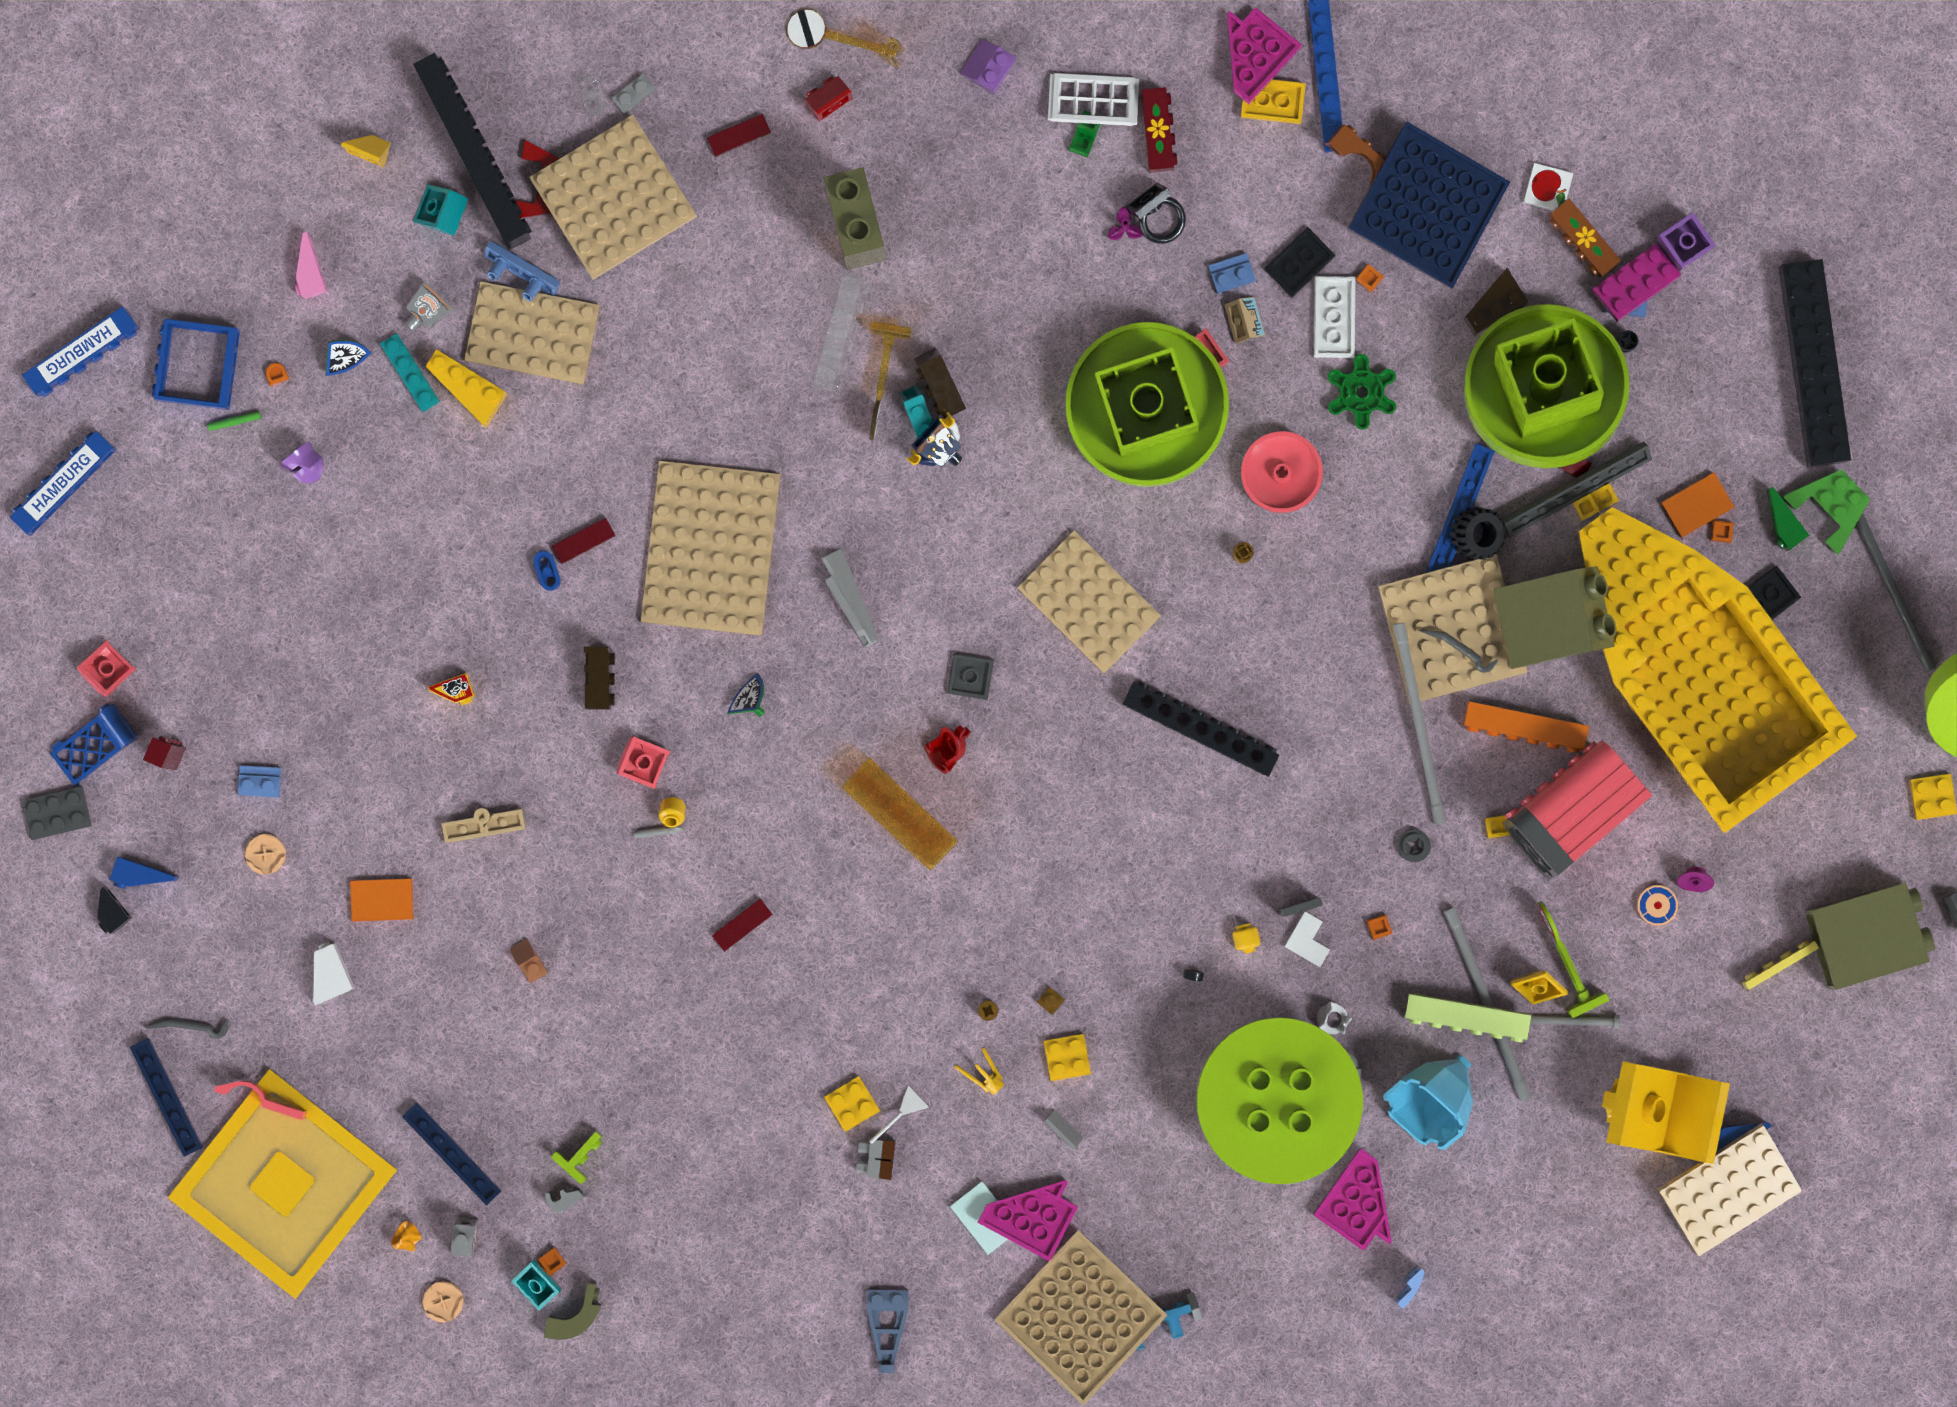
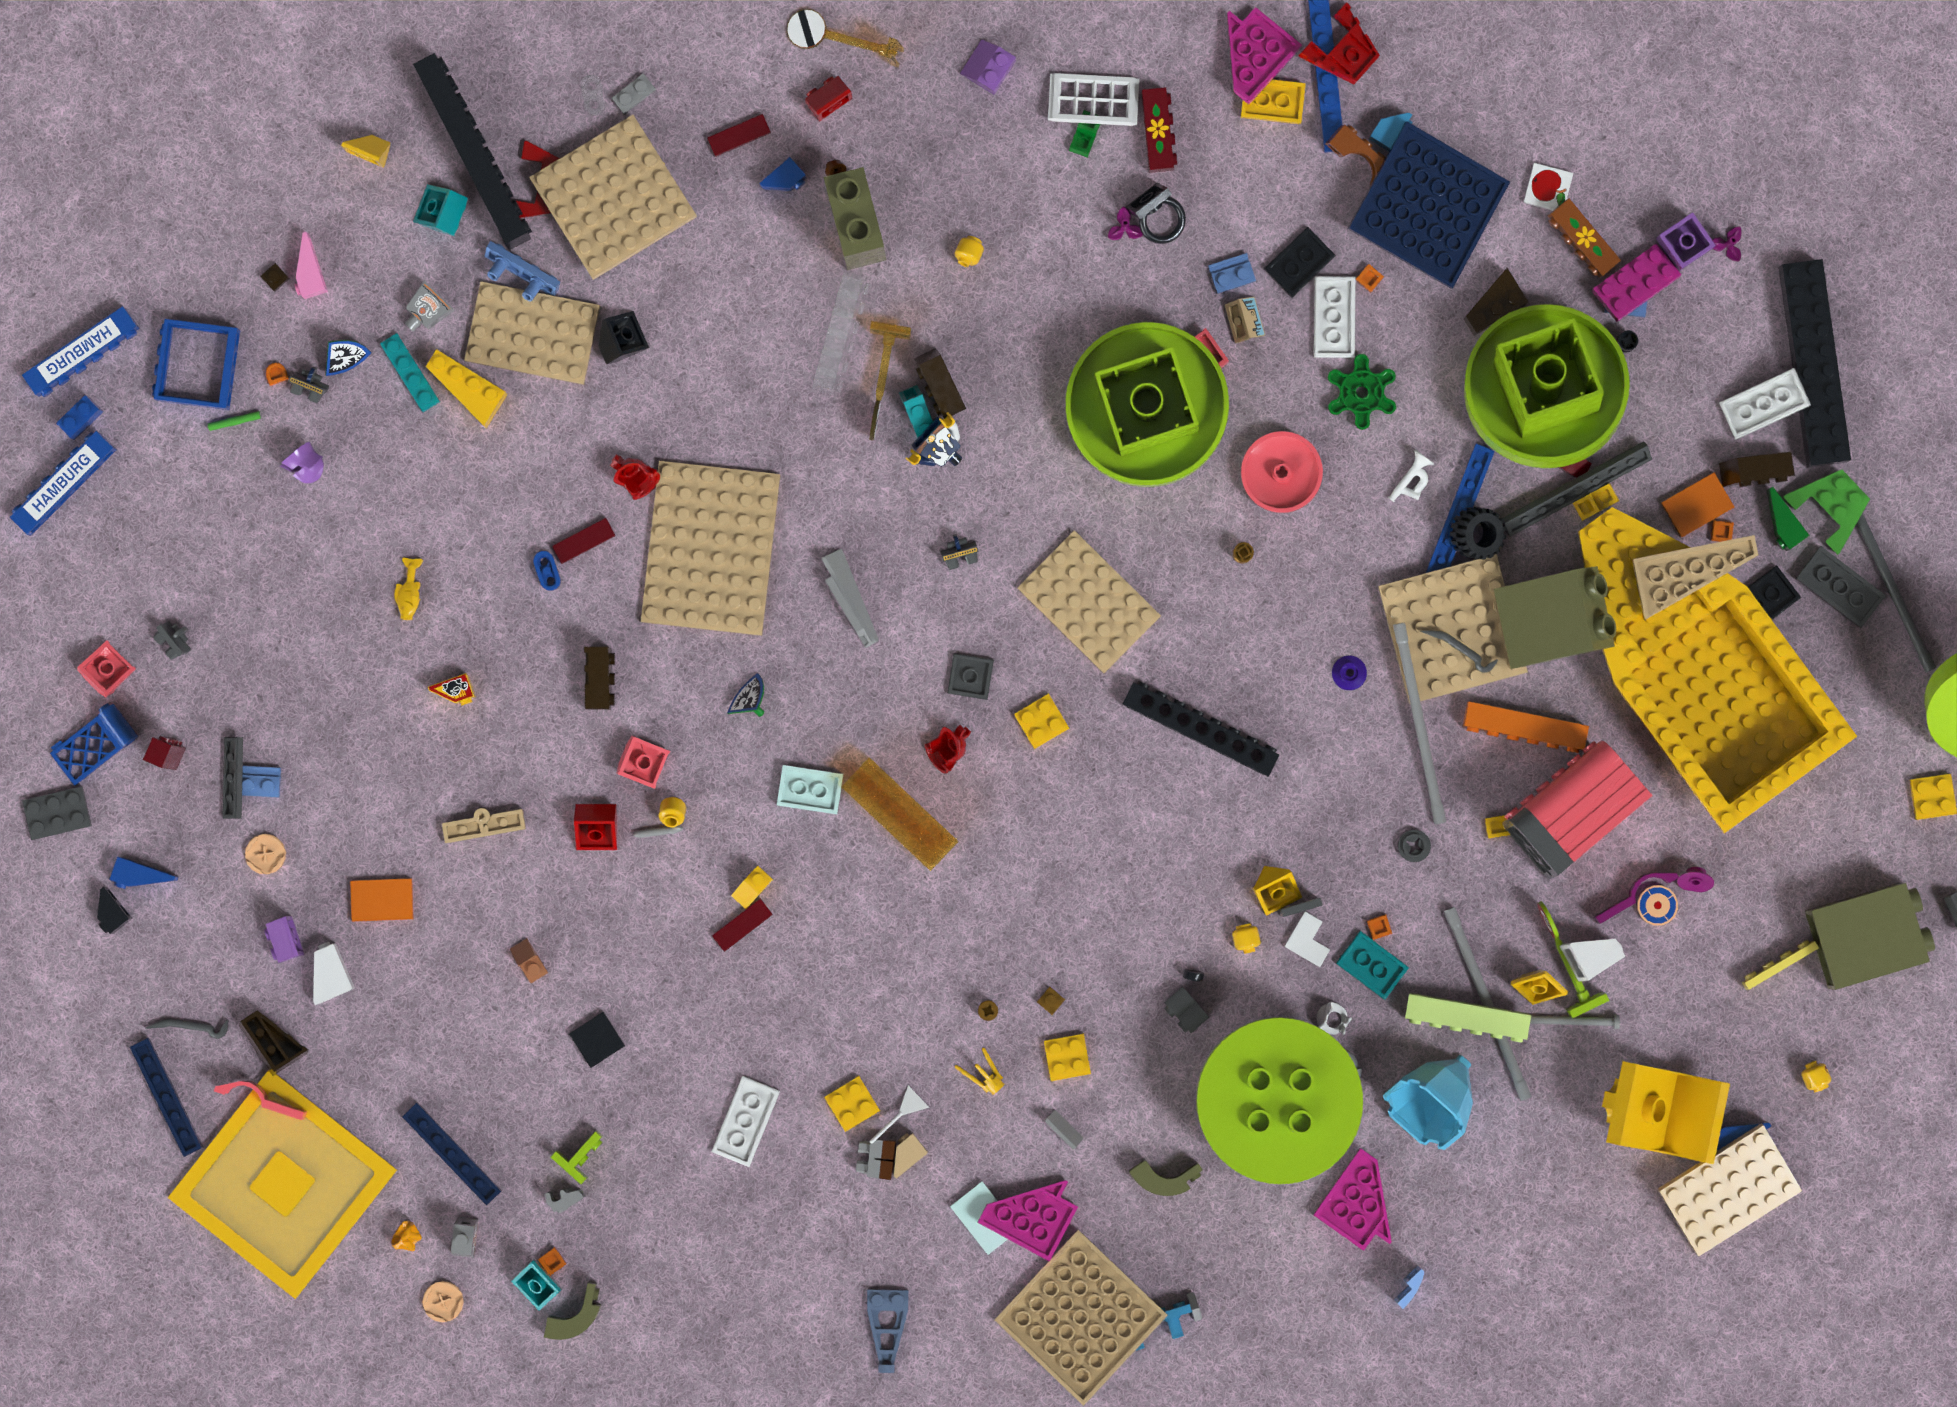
(79, 417): none -> blue brick
(175, 638): none -> dark grey hips
(232, 777): none -> dark grey tile
(271, 1043): none -> dark brown wedge
(274, 277): none -> dark brown plate
(284, 939): none -> medium lavender slope
(310, 381): none -> dark grey hips
(408, 594): none -> yellow animal
(595, 826): none -> red slope
(597, 1039): none -> black tile
(621, 337): none -> black slope
(635, 476): none -> red helmet
(745, 1121): none -> white tile
(752, 887): none -> yellow slope
(785, 177): none -> blue slope
(810, 789): none -> light aqua plate
(834, 167): none -> reddish brown tile
(908, 1153): none -> tan slope
(959, 549): none -> dark grey hips
(969, 251): none -> yellow head
(1041, 721): none -> yellow plate
(1164, 1186): none -> olive arch
(1186, 1010): none -> dark grey brick
(1276, 889): none -> yellow slope
(1339, 672): none -> dark purple piece
(1350, 56): none -> red wing
(1372, 965): none -> teal tile
(1388, 130): none -> dark azure slope
(1416, 469): none -> white piece
(1592, 957): none -> white slope
(1630, 900): none -> magenta piece
(1678, 573): none -> tan wing
(1733, 236): none -> magenta plant
(1758, 469): none -> dark brown wedge
(1765, 403): none -> white tile
(1816, 1076): none -> yellow head
(1840, 587): none -> dark grey plate

